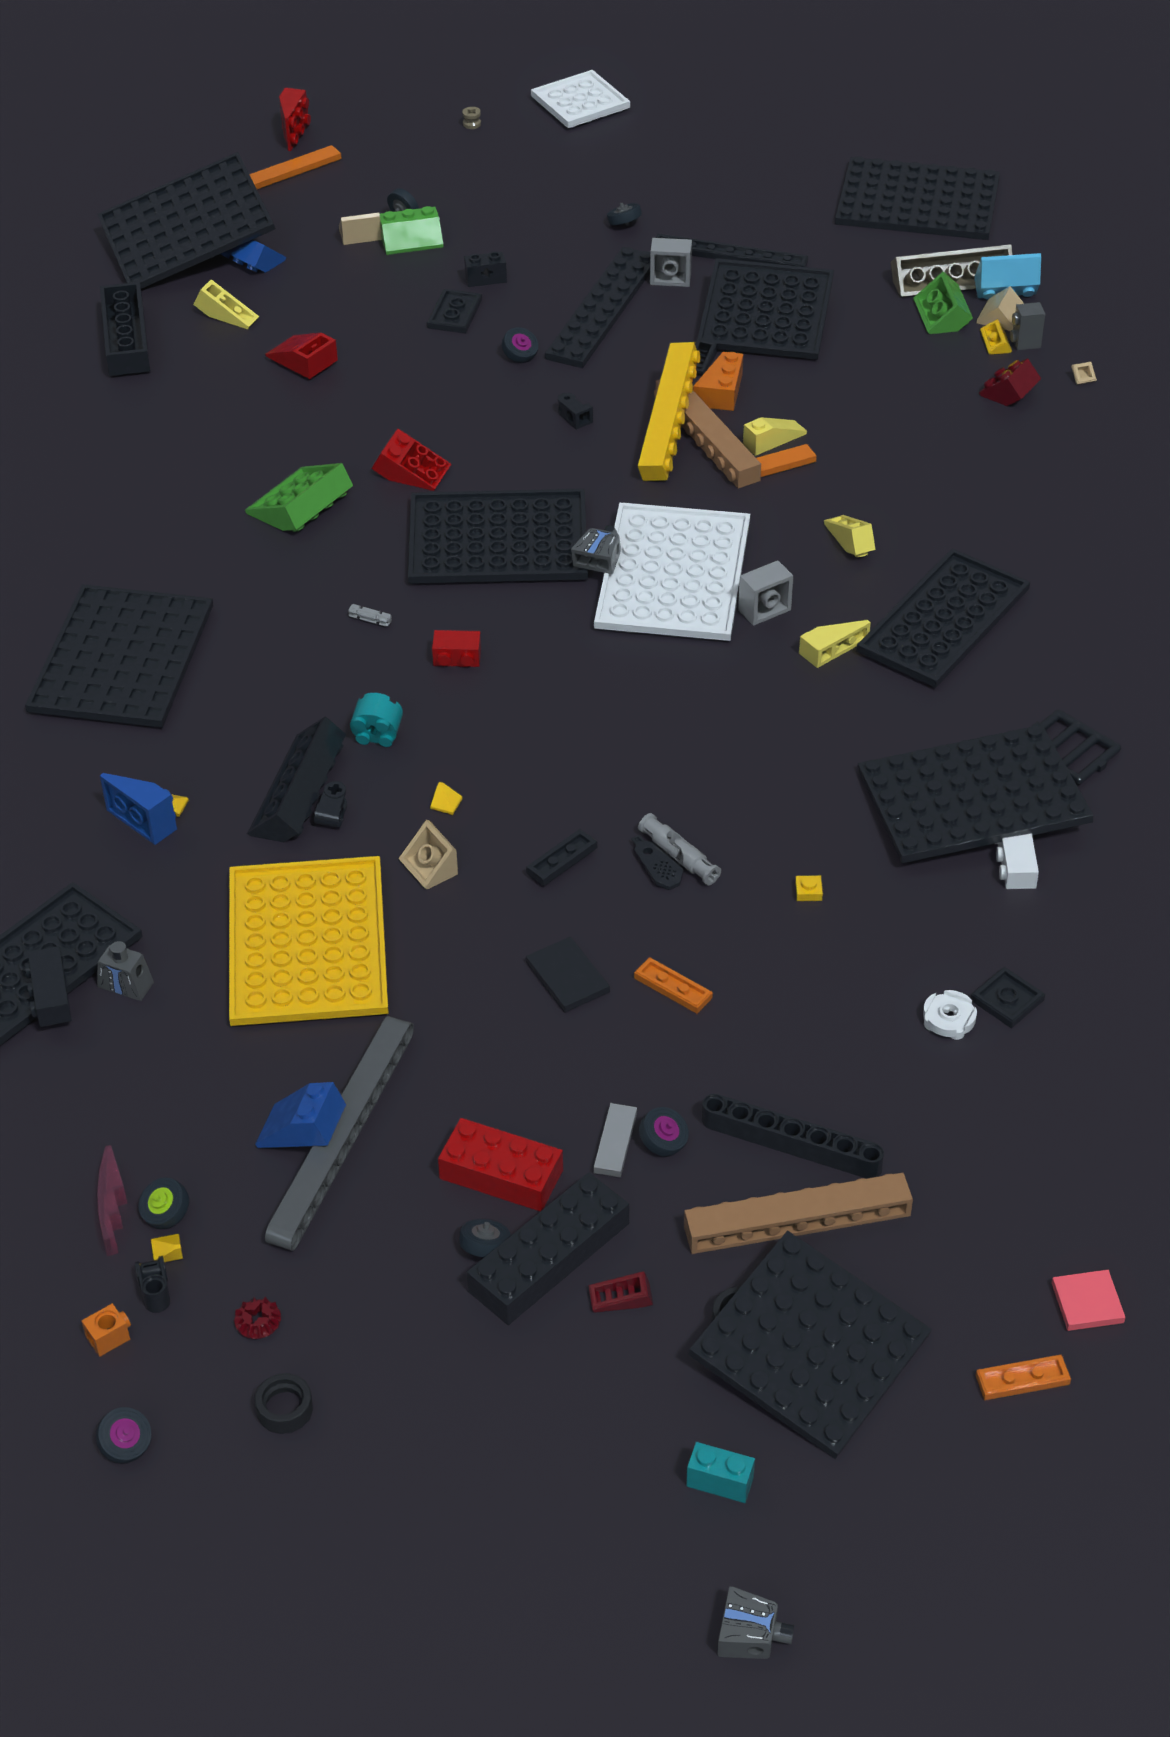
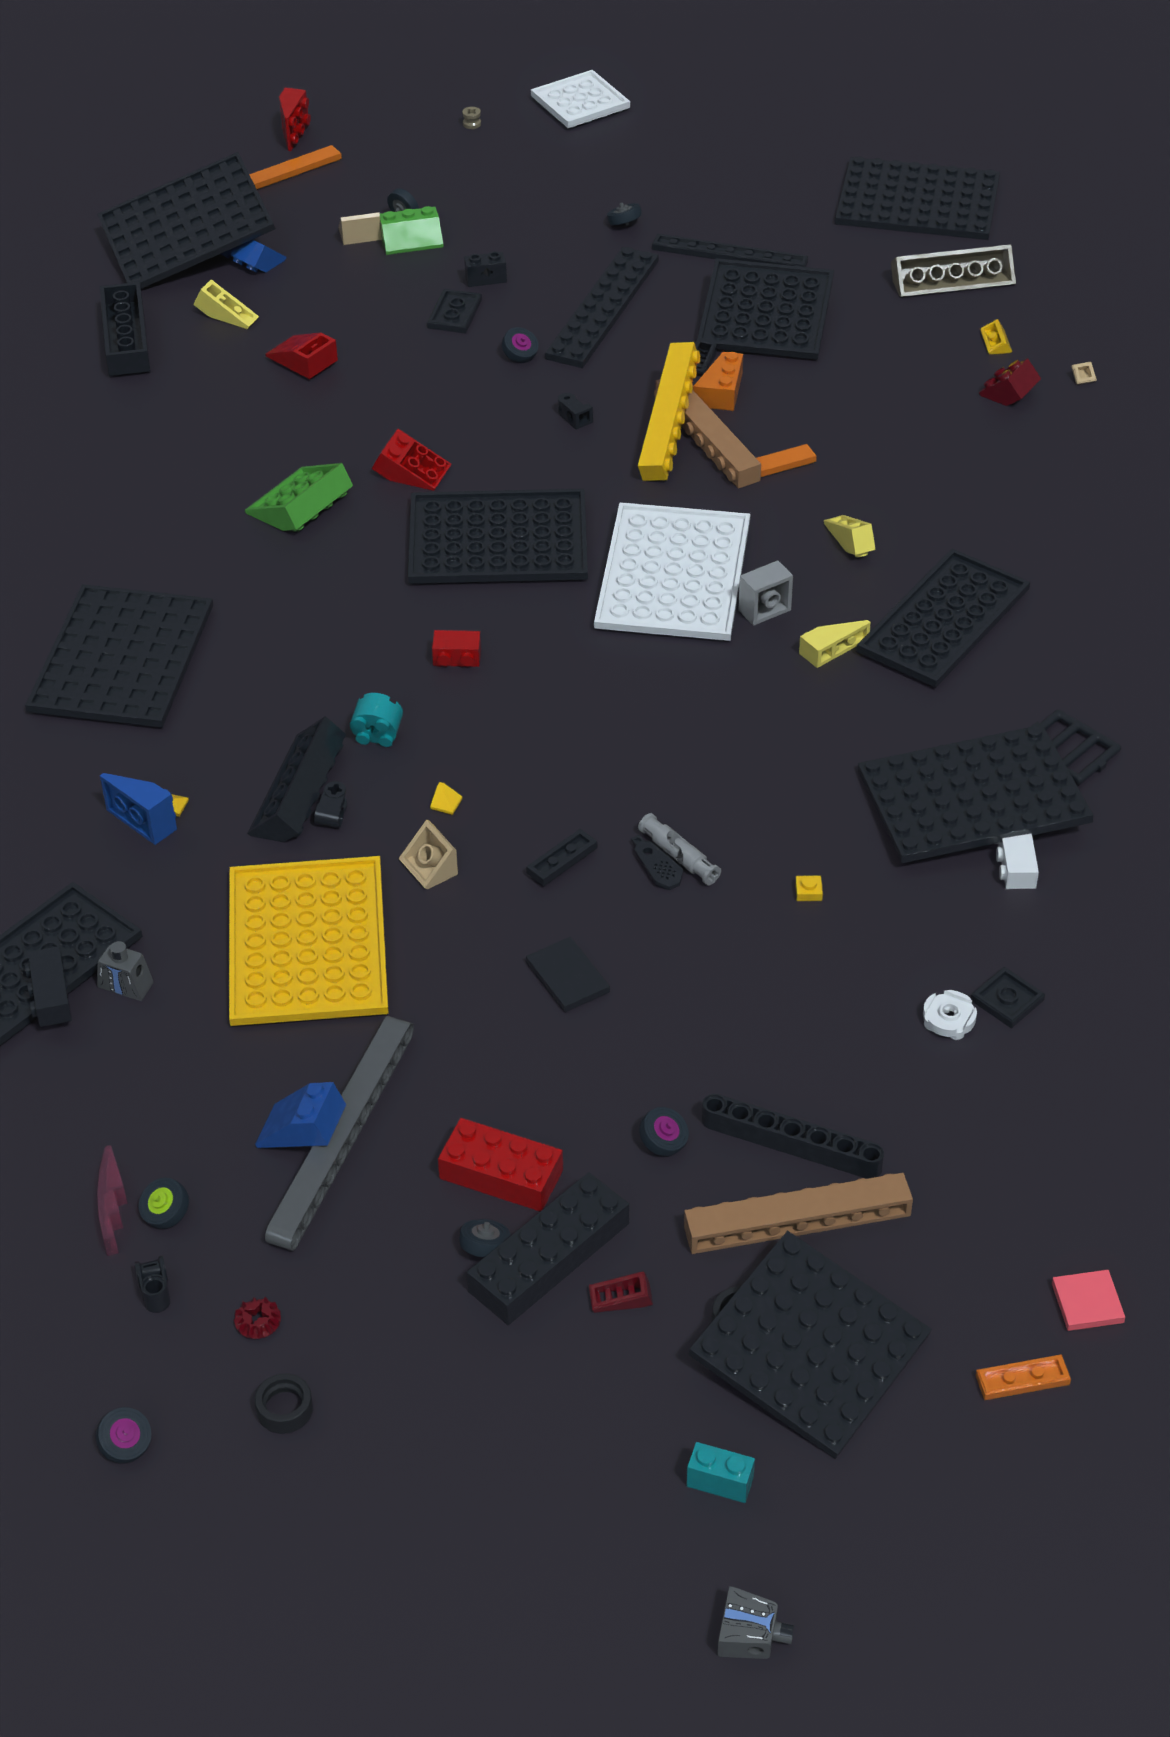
(97, 1329): orange brick -> none
(168, 1247): yellow slope -> none
(370, 615): light grey axle -> none
(597, 550): dark grey torso -> none
(615, 1140): light grey tile -> none
(670, 262): light grey brick -> none
(673, 985): orange tile -> none
(769, 433): light yellow slope -> none
(943, 306): bright green slope -> none
(1000, 272): medium azure slope -> none
(1000, 307): tan slope -> none
(1027, 326): dark grey brick -> none

